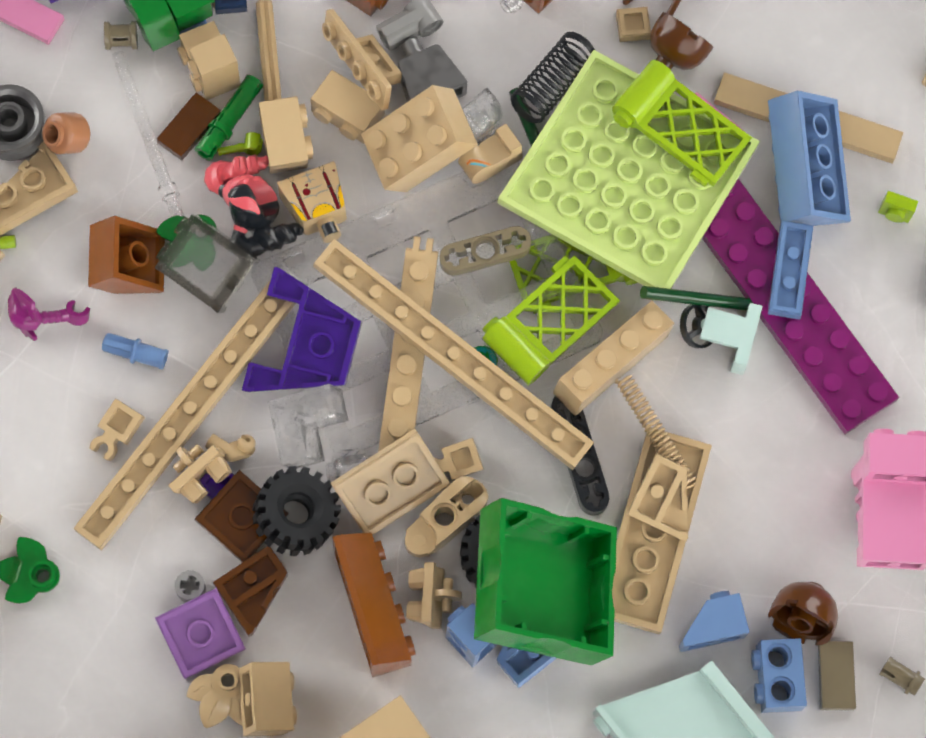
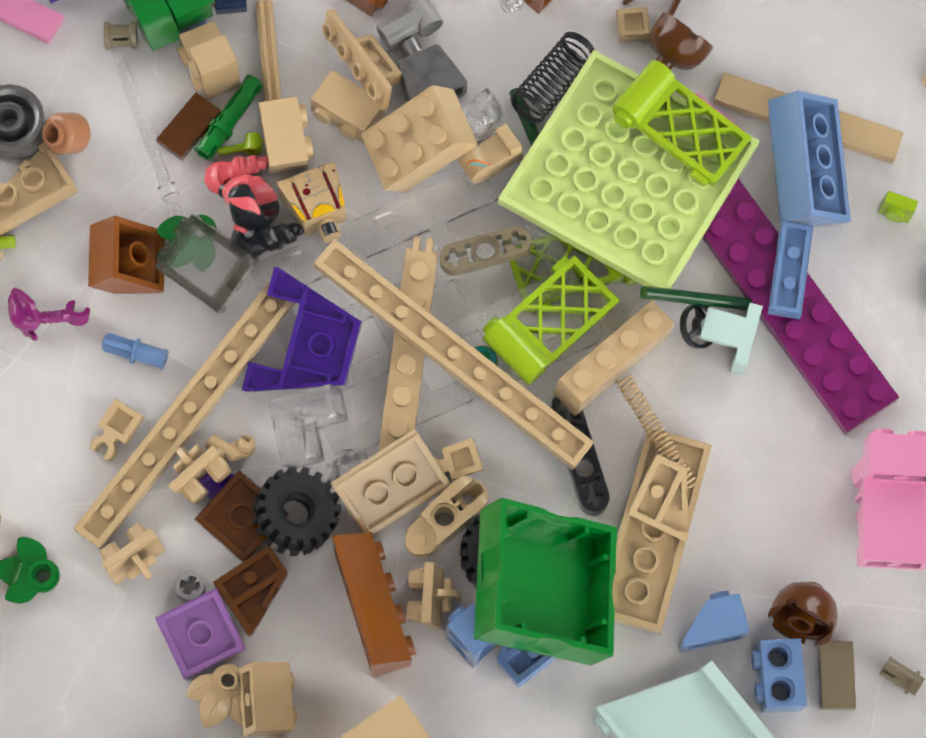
(134, 557): none -> tan hips

